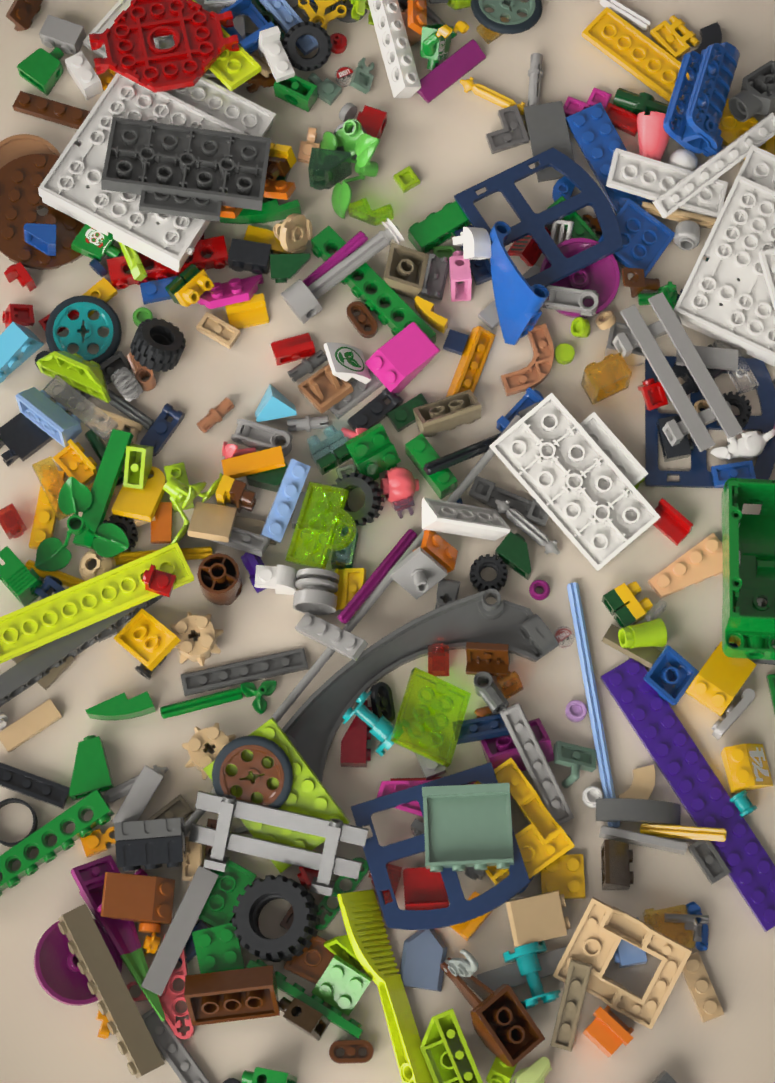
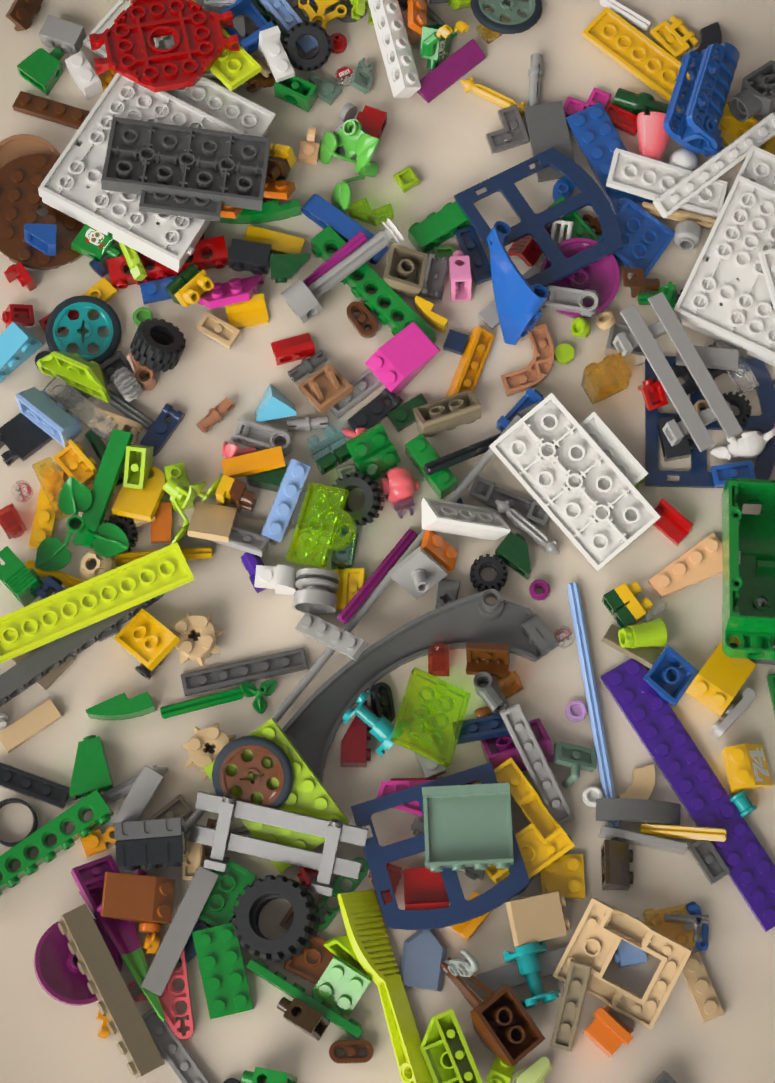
(22, 491): none -> clear tile
(158, 581): red bracket -> none
(220, 579): reddish brown cylinder -> none
(232, 995): reddish brown slope -> none
(294, 233): tan tile -> none
(326, 214): none -> blue beam
(328, 167): clear green slope -> none
(347, 362): white slope -> none
(475, 243): white brick -> none

